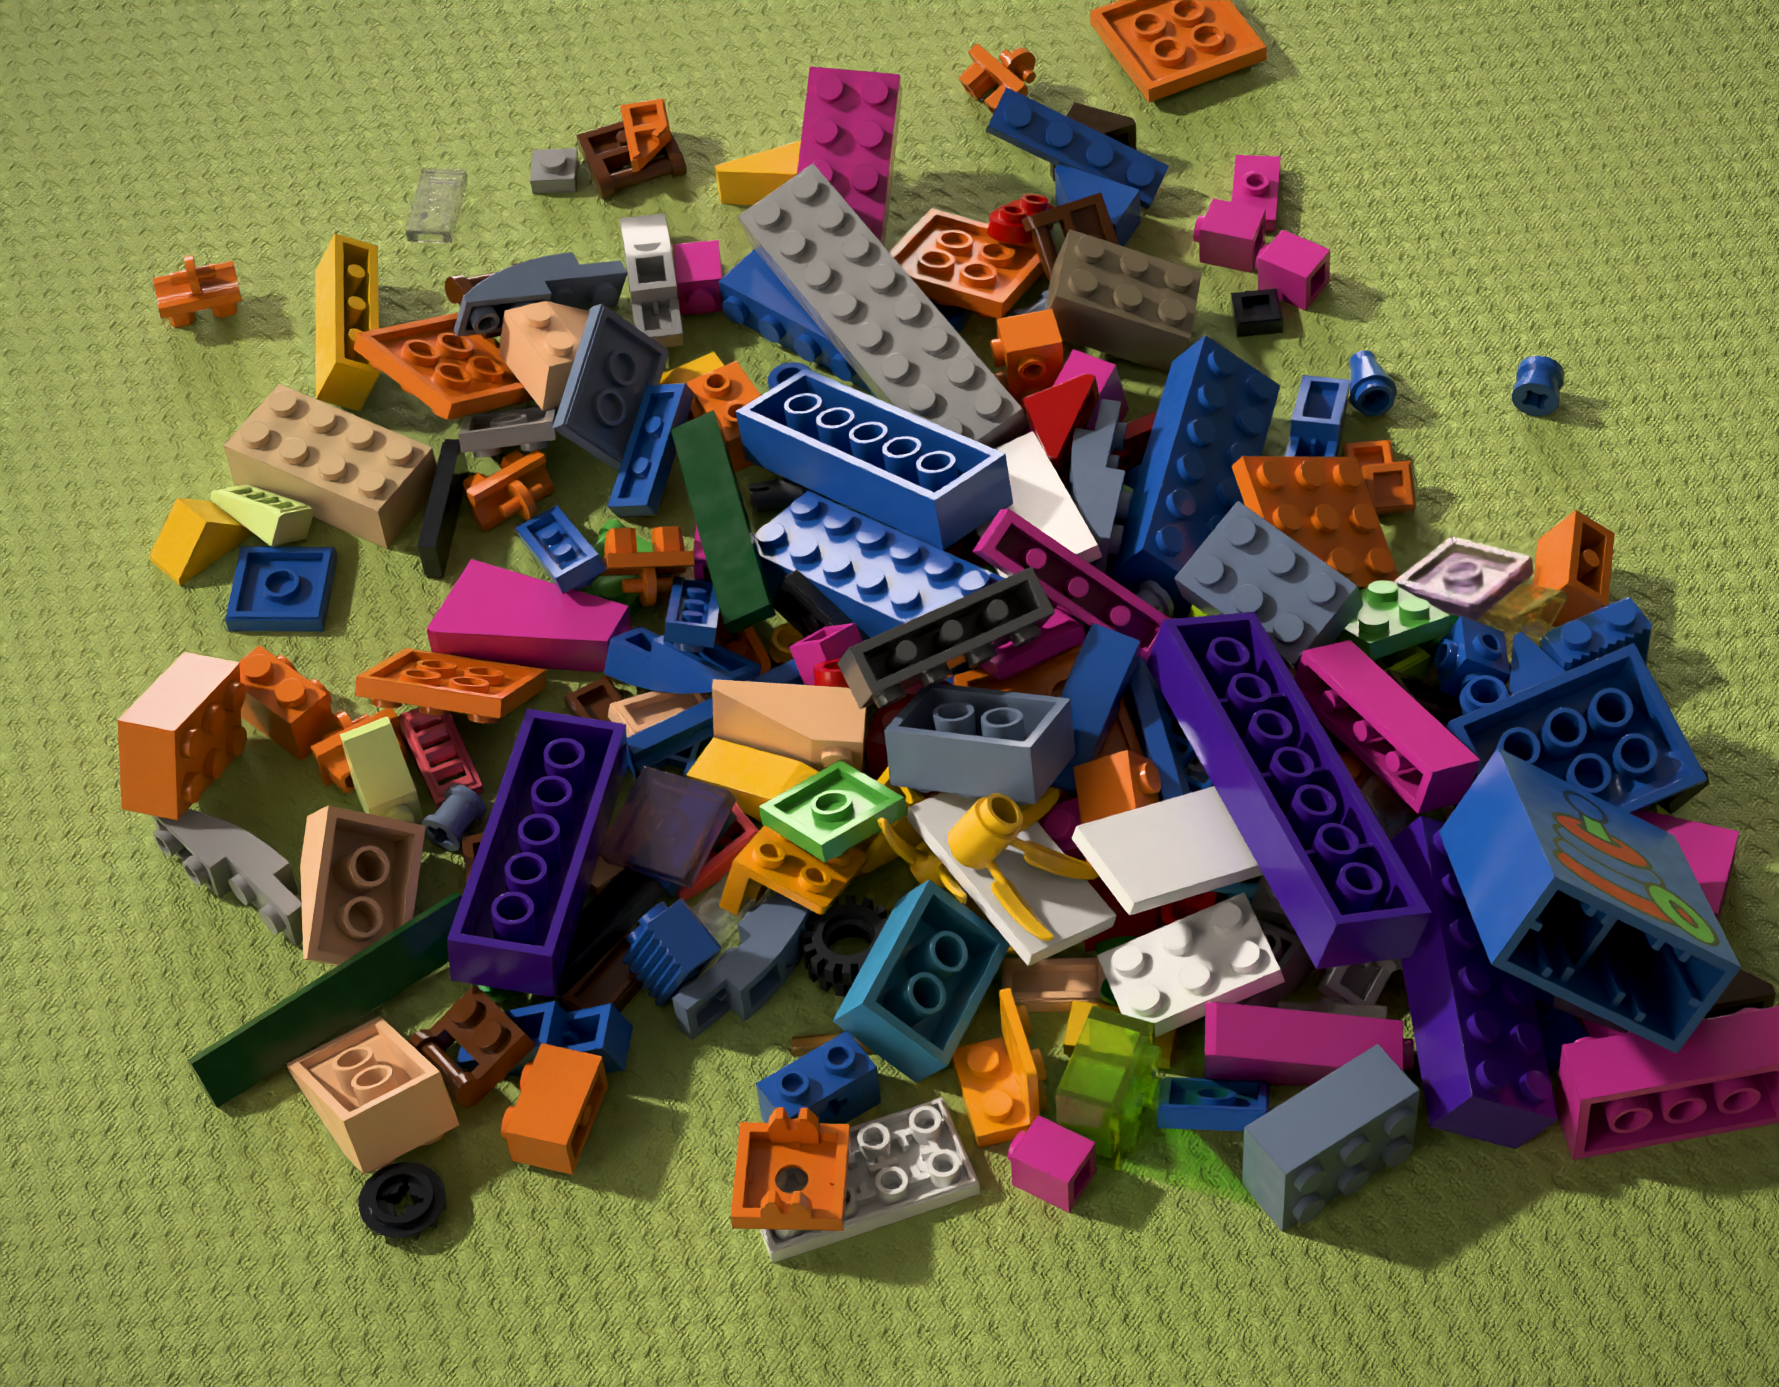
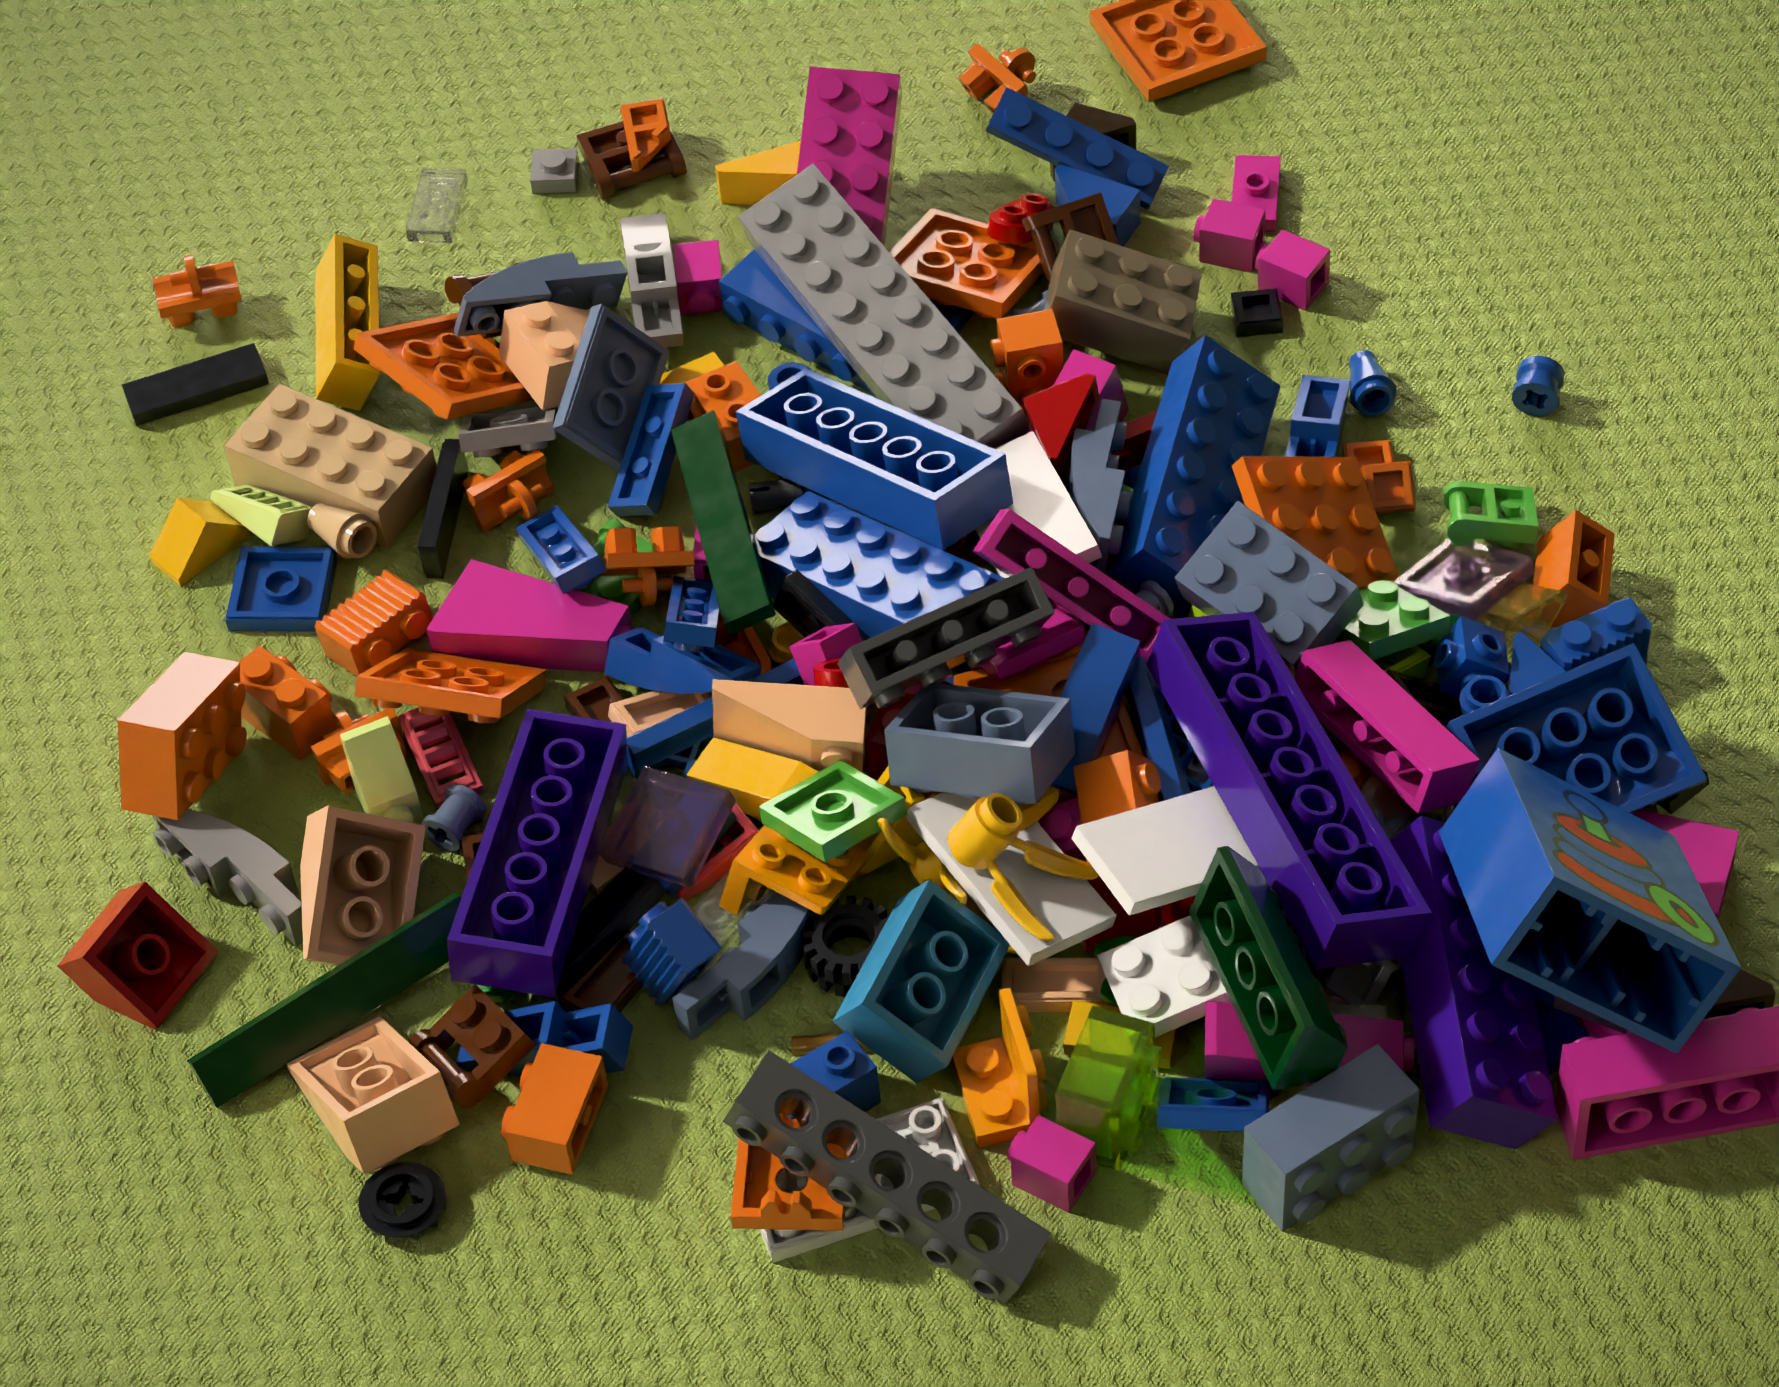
(138, 956): none -> red slope
(195, 384): none -> black tile
(344, 530): none -> tan cone
(374, 623): none -> orange brick
(915, 1174): none -> dark grey brick
(1266, 973): none -> dark green slope
(1507, 513): none -> bright green plate

